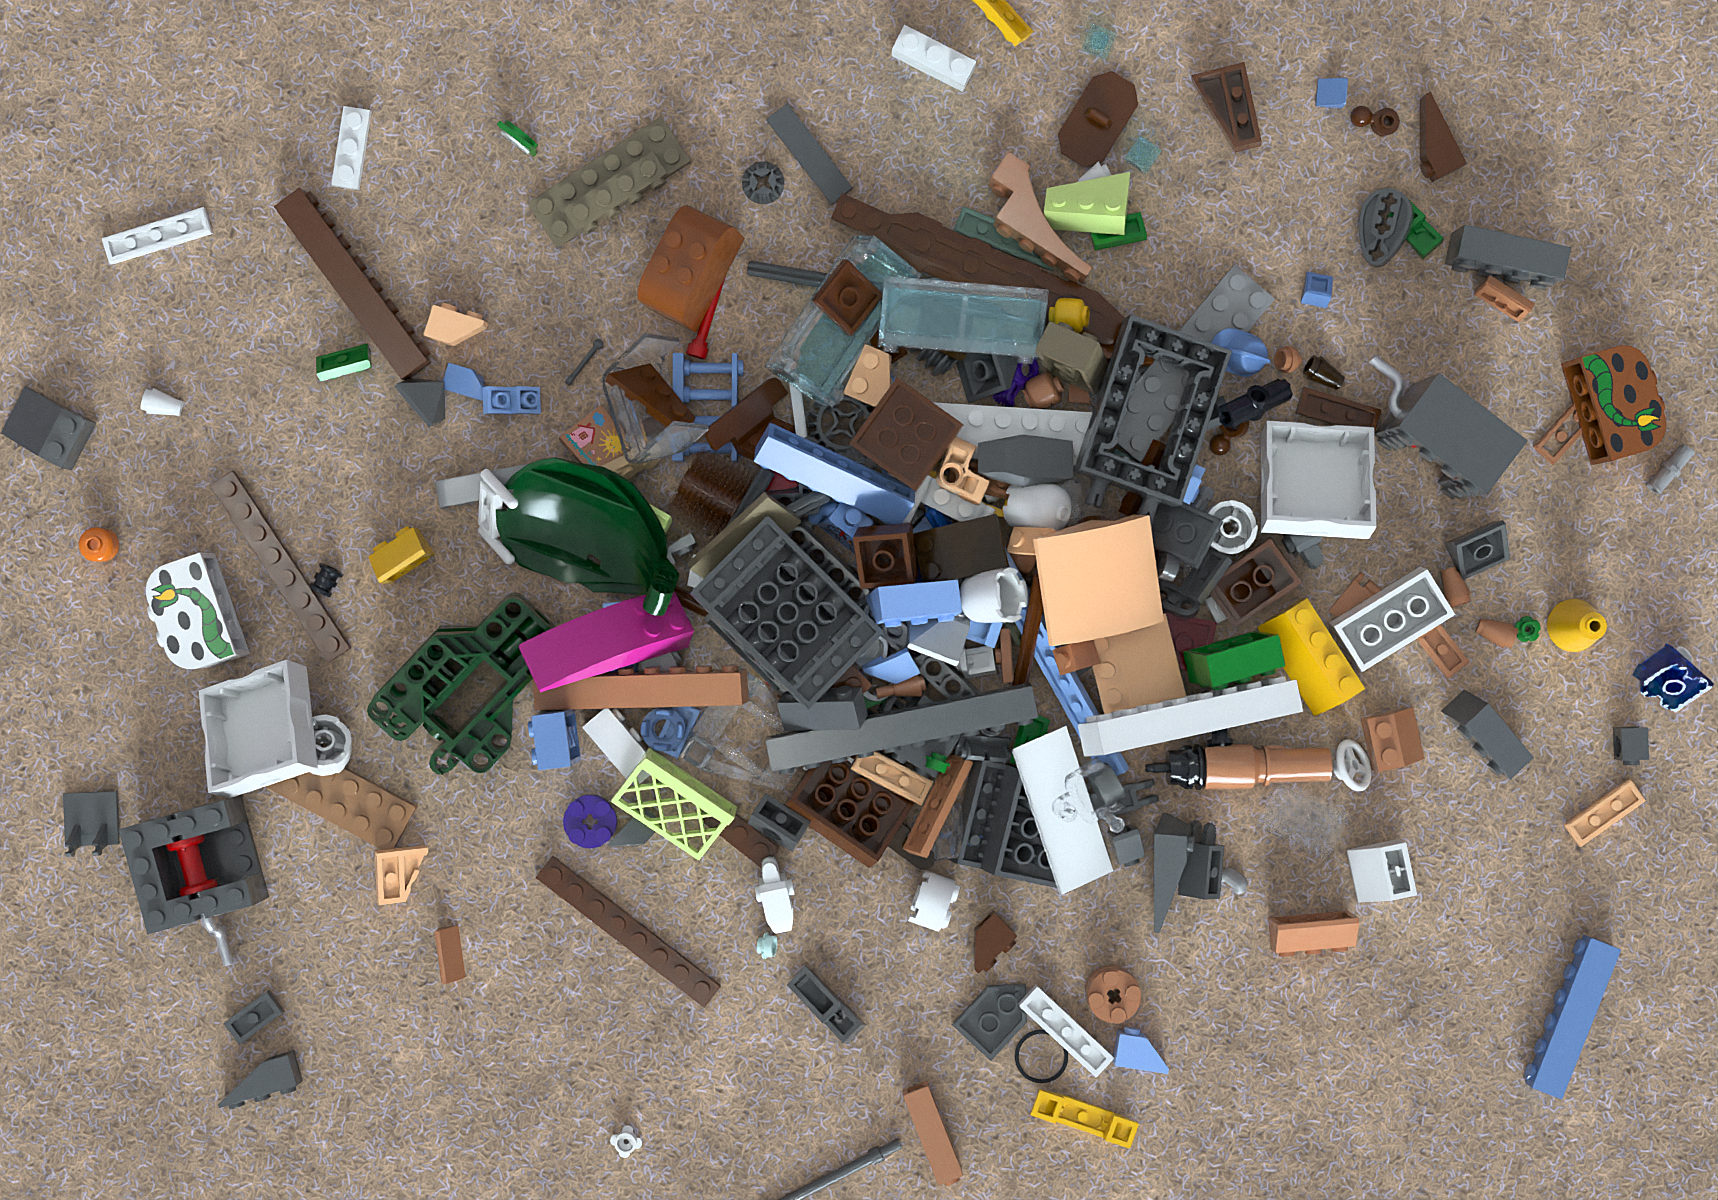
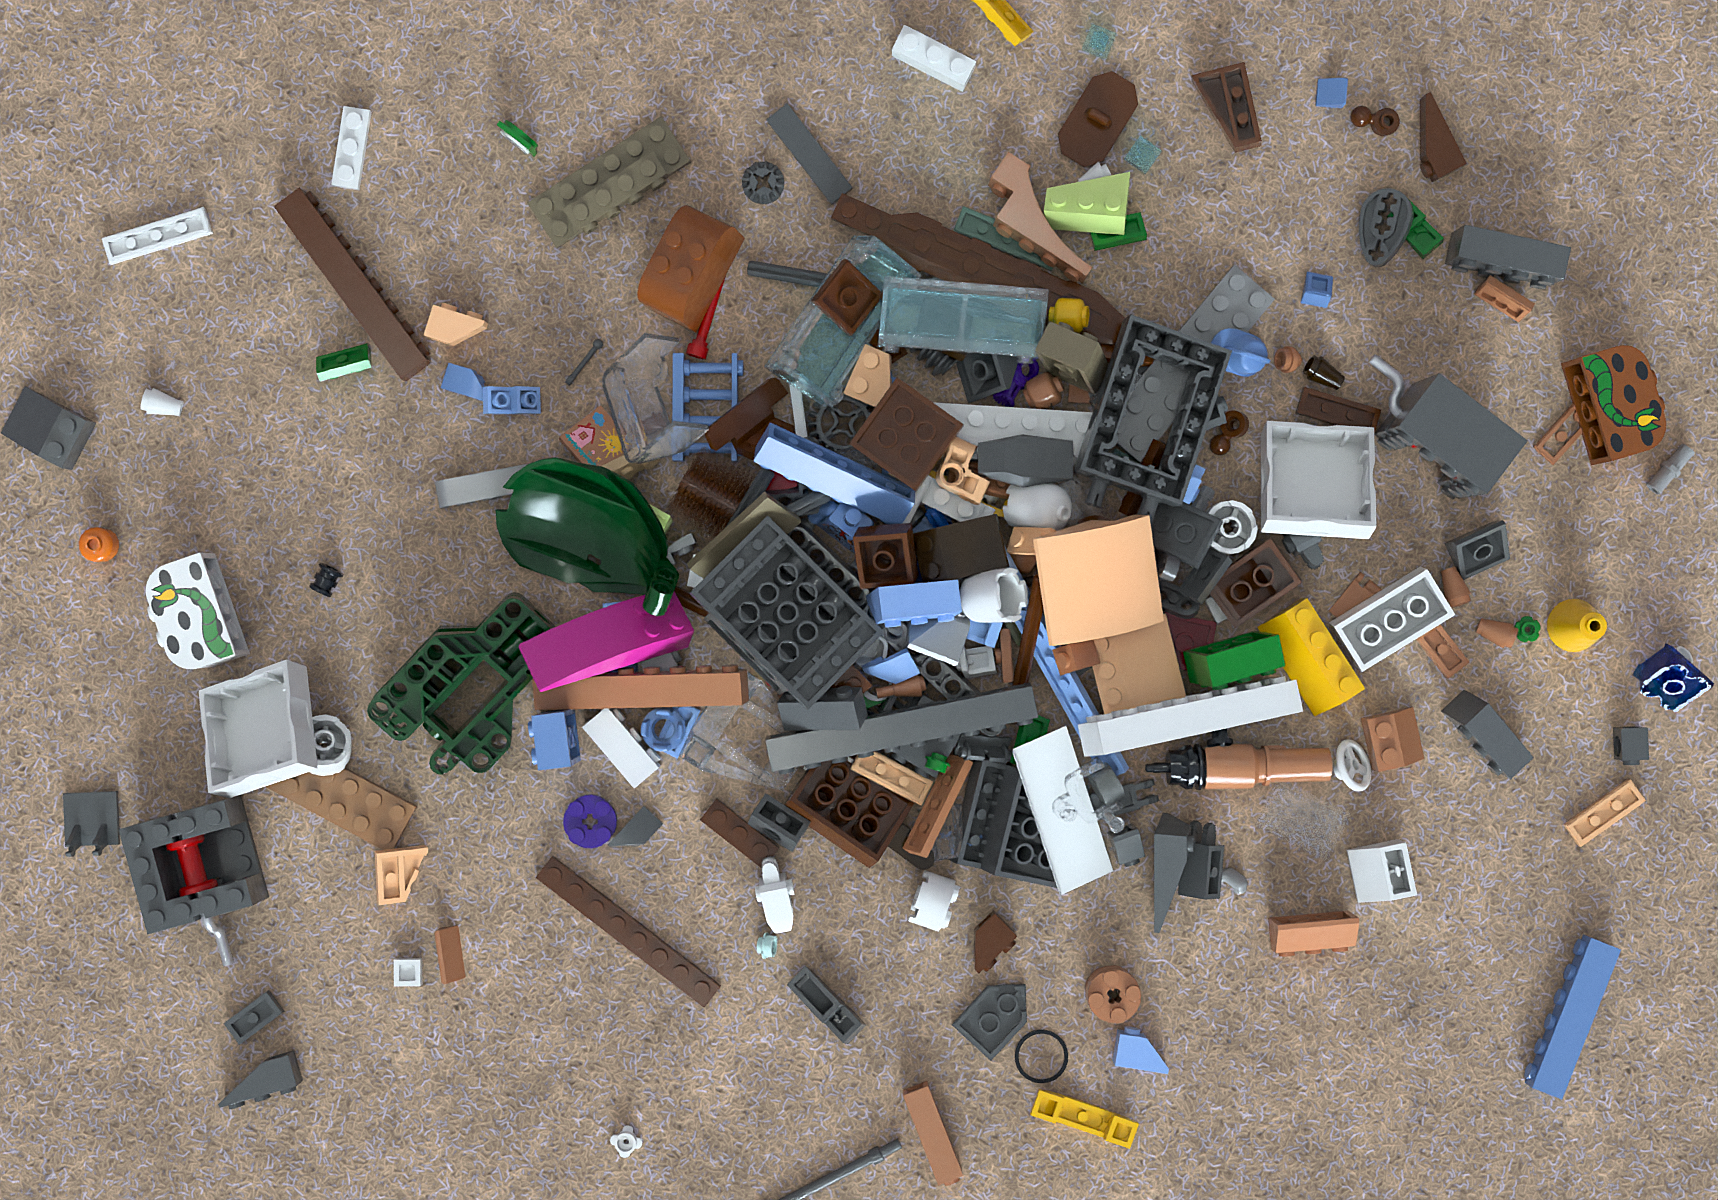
(280, 566): plate -> none
(400, 556): yellow slope -> none
(408, 972): none -> white plate
(425, 397): dark grey slope -> none
(492, 497): white plate -> none
(653, 392): reddish brown wing -> none
(686, 786): yellowish green fence -> none
(1066, 1030): white plate -> none
(1254, 403): black piece -> none

